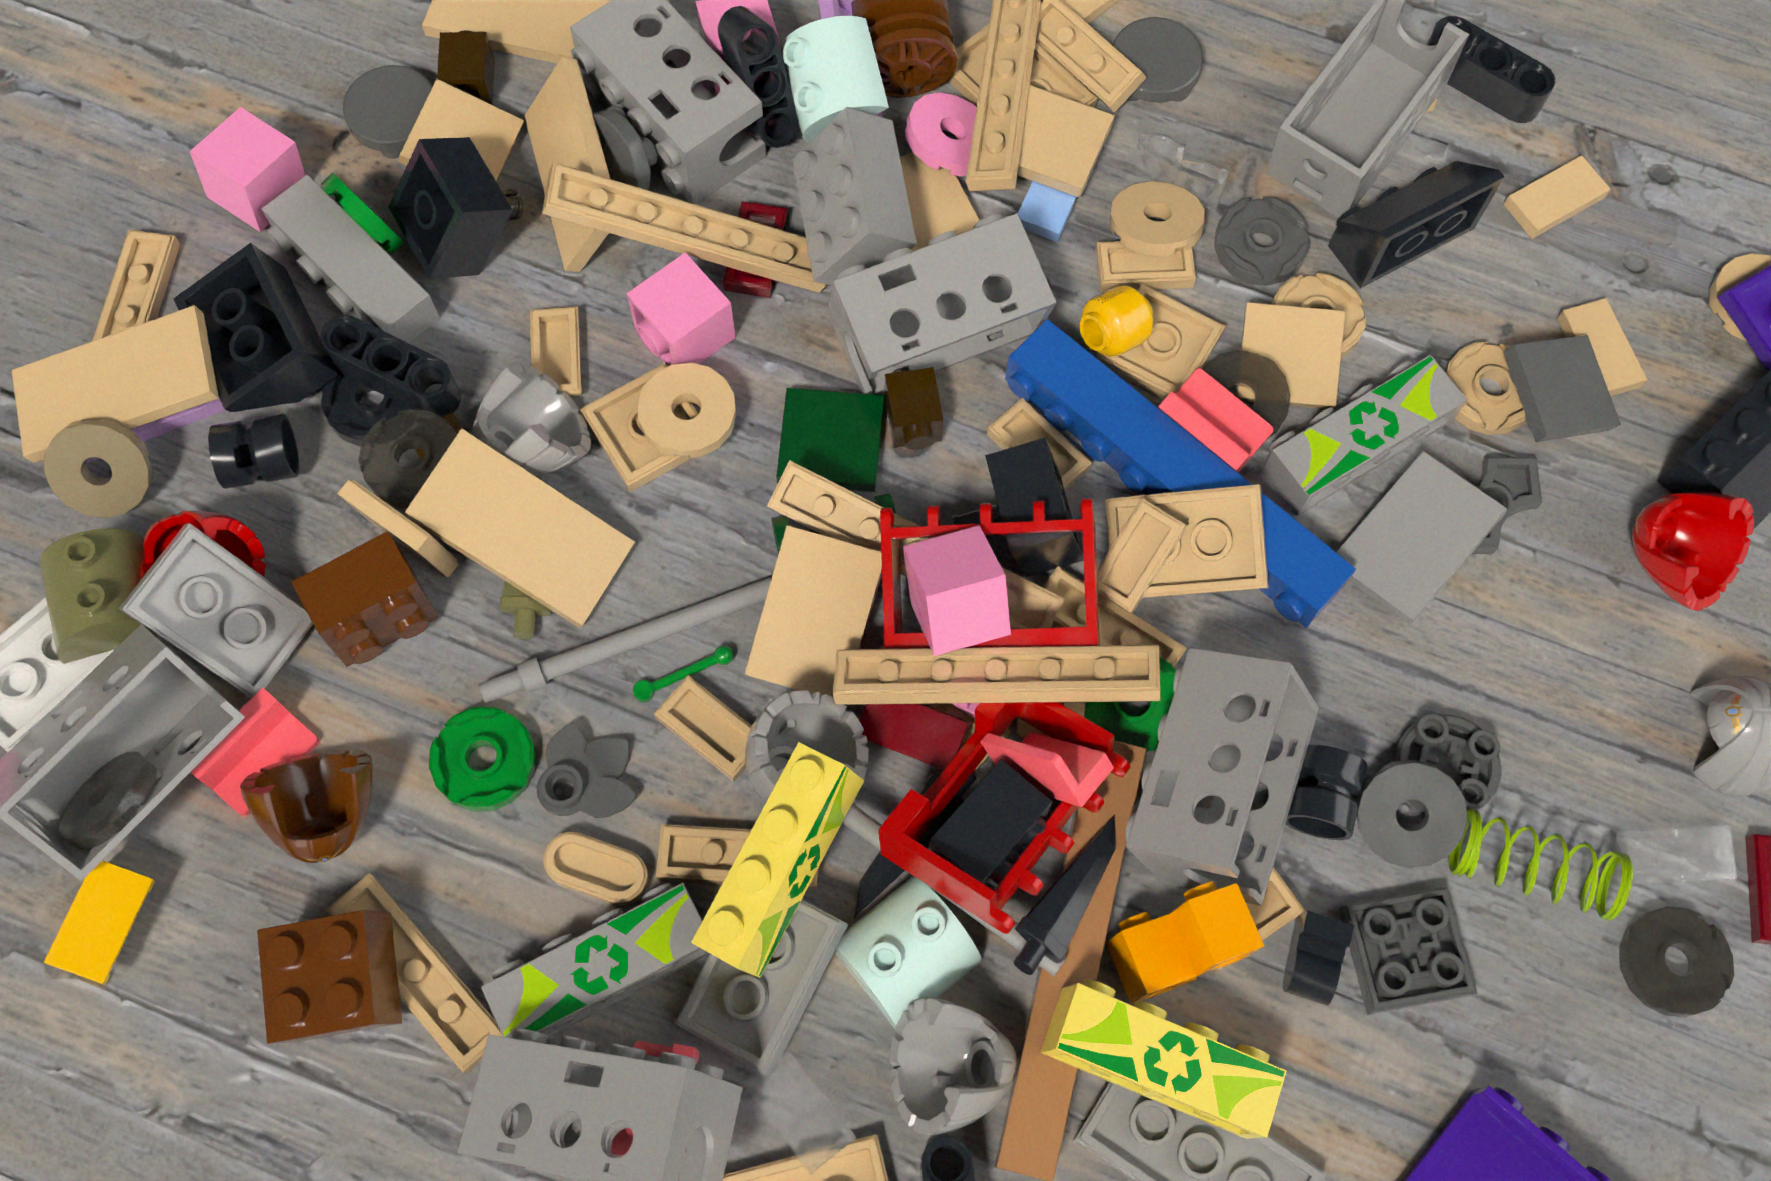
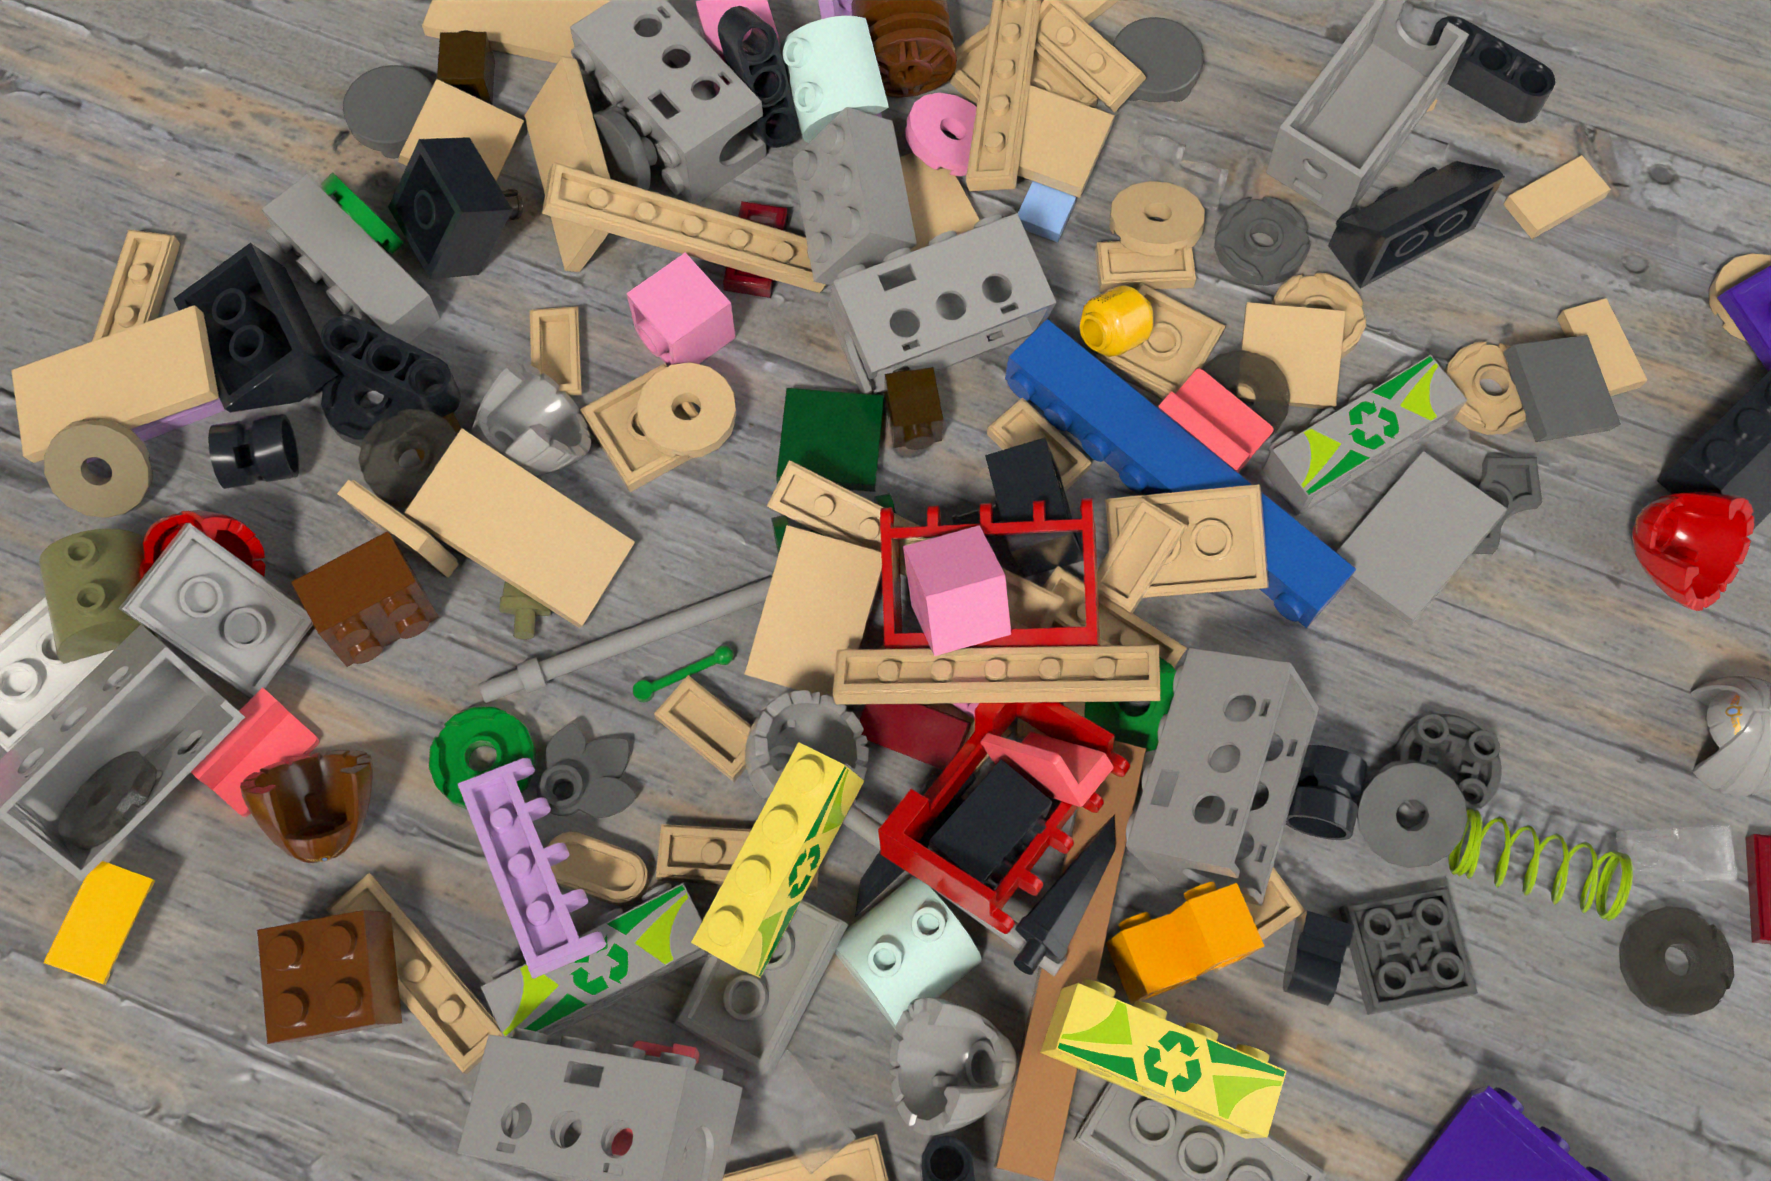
(246, 166): bright pink head -> none
(524, 869): none -> lavender hinge

